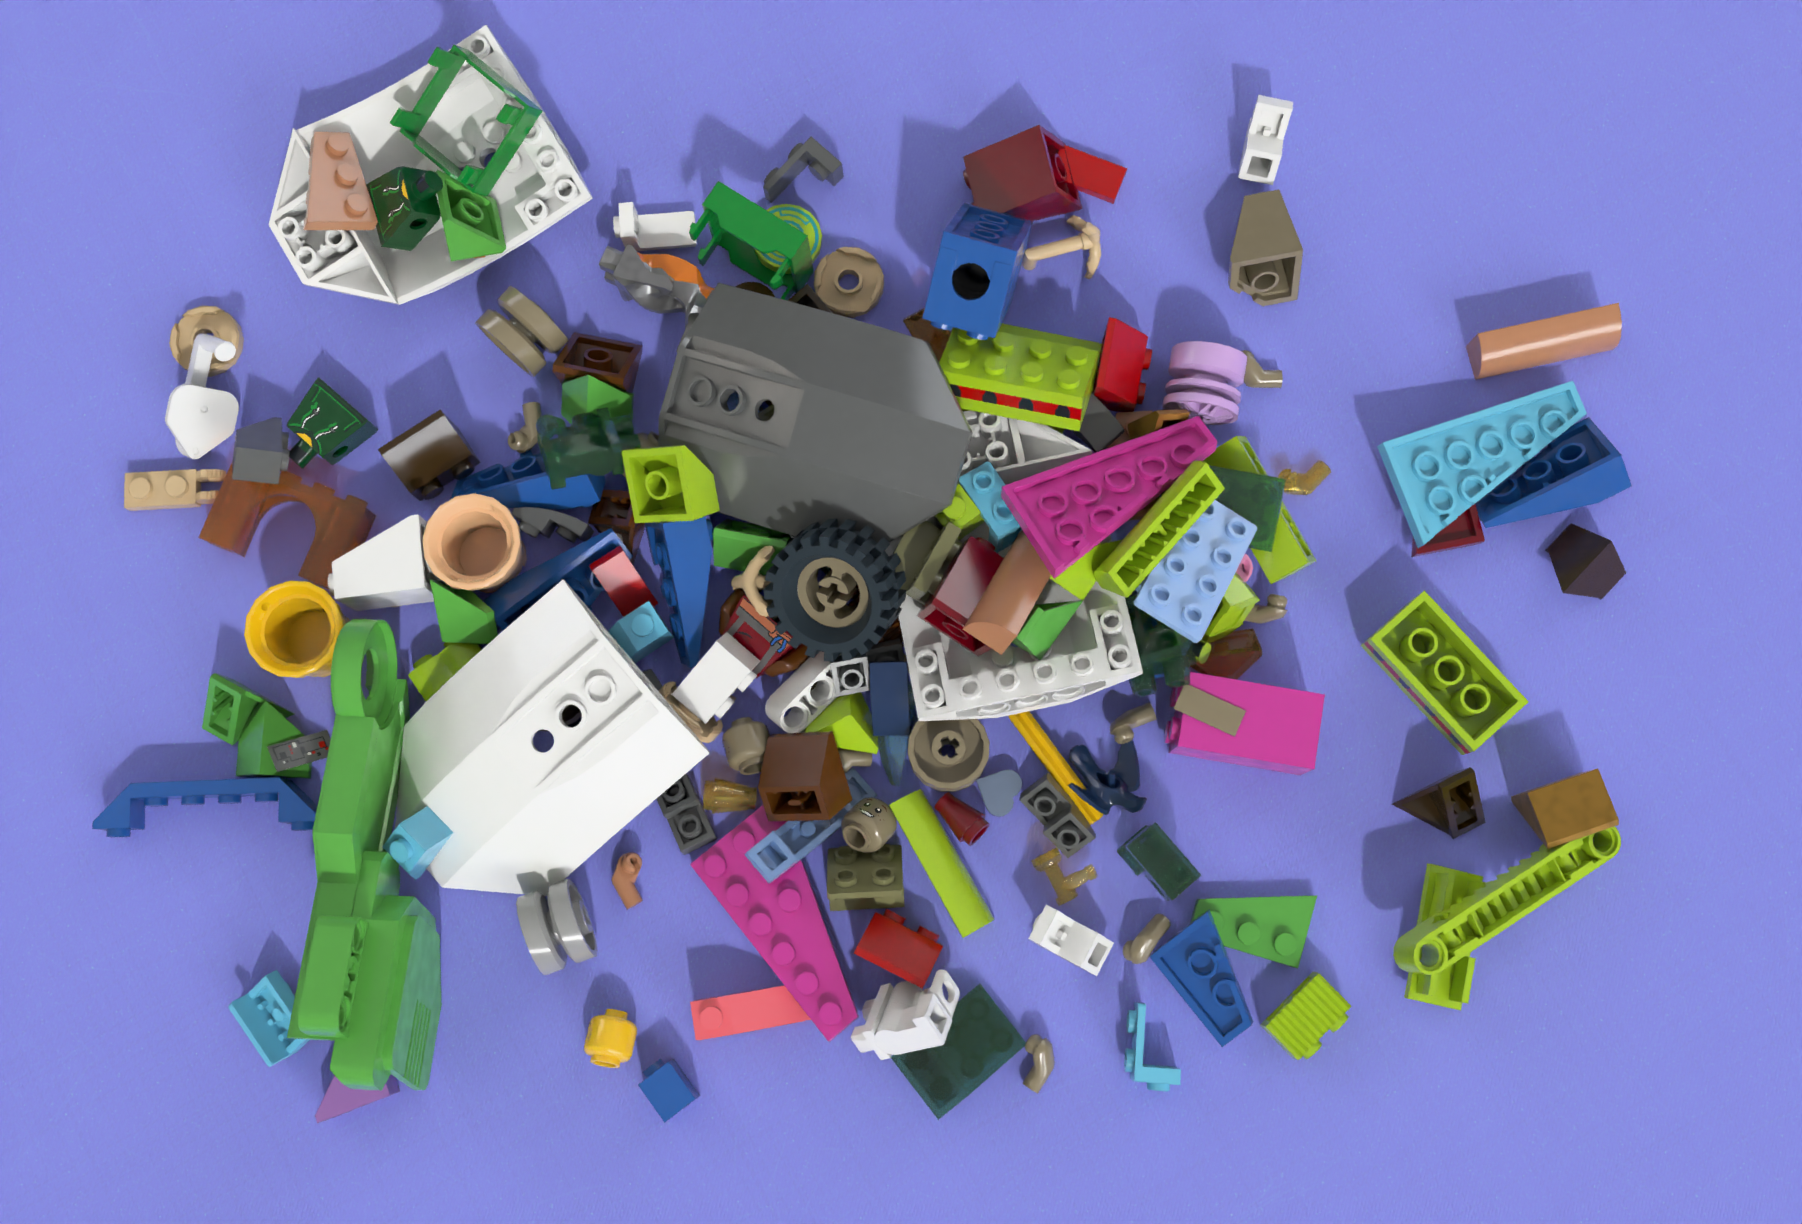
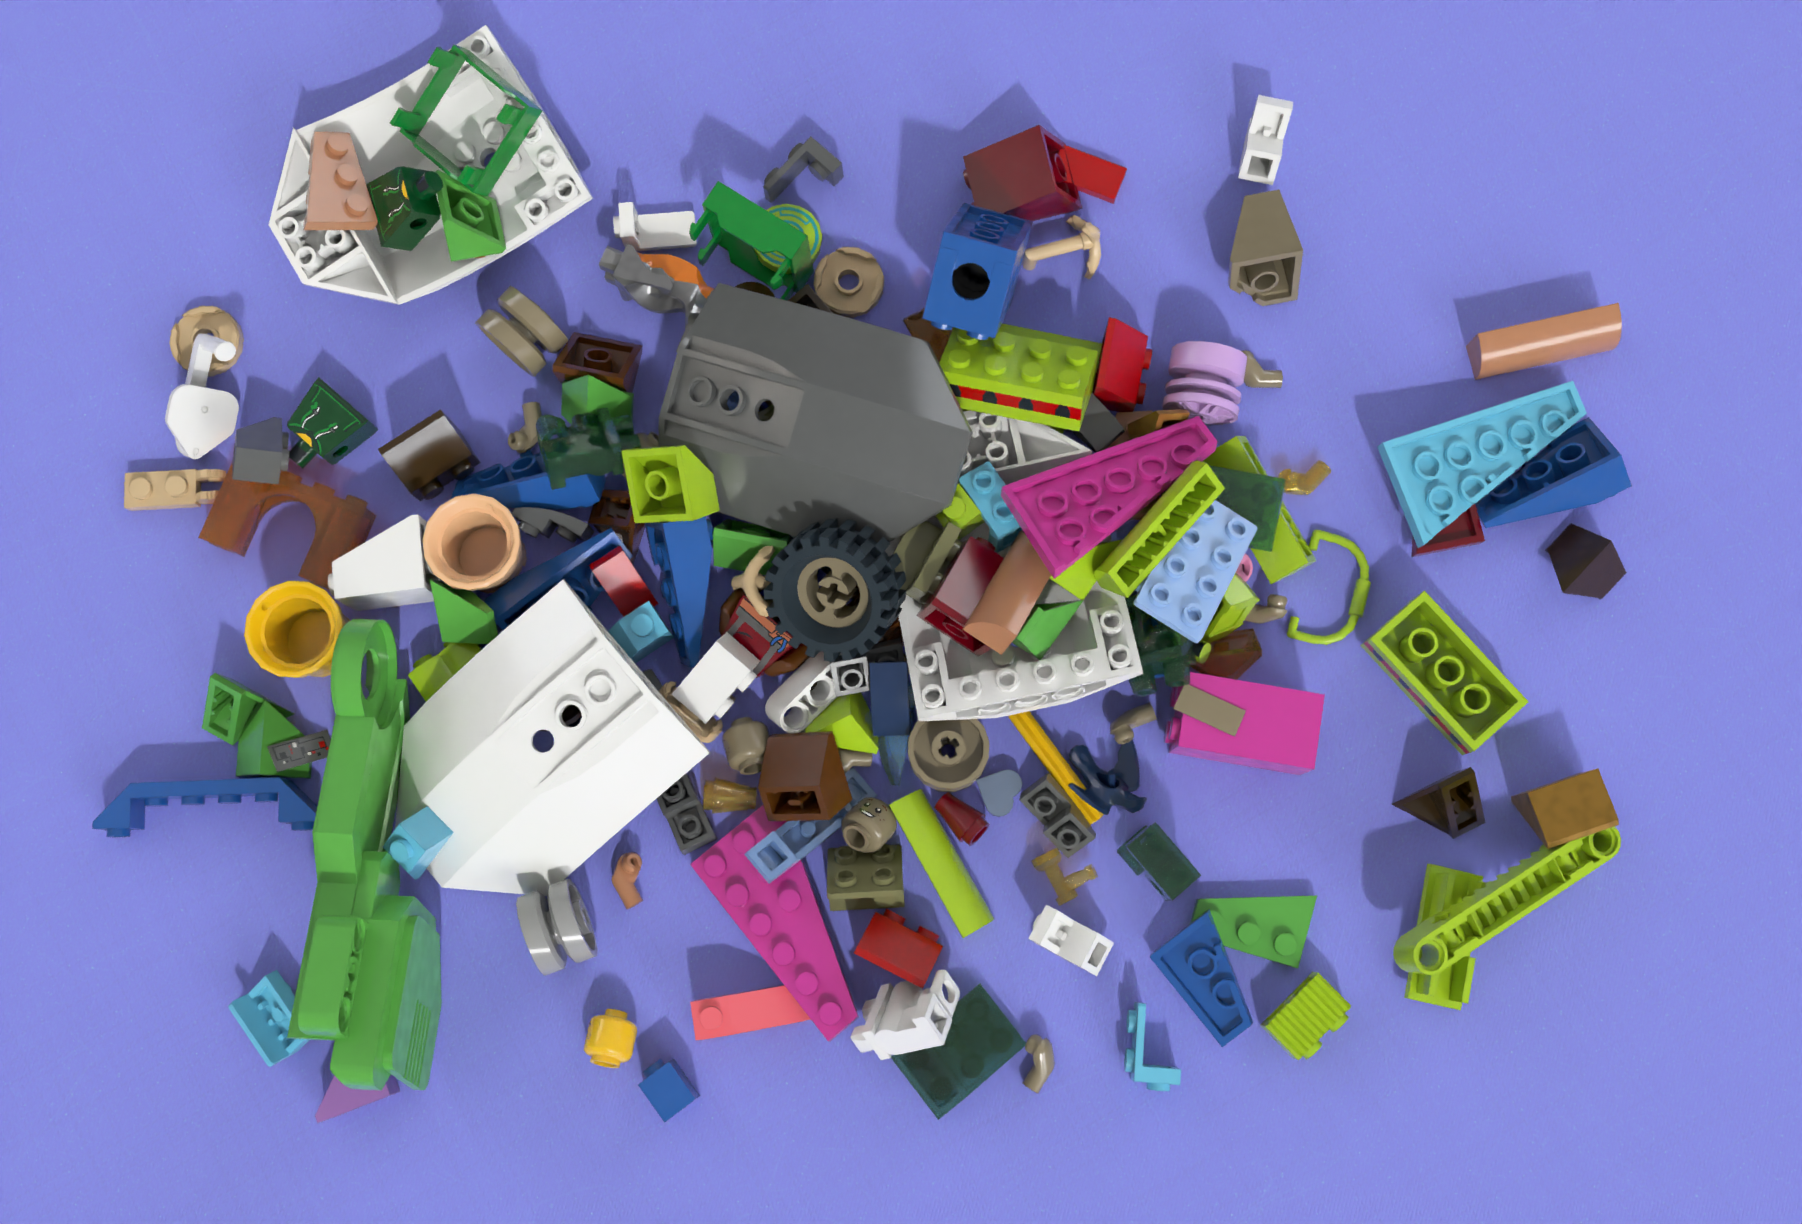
(1145, 942): dark tan arm -> none
(1358, 599): none -> lime piece

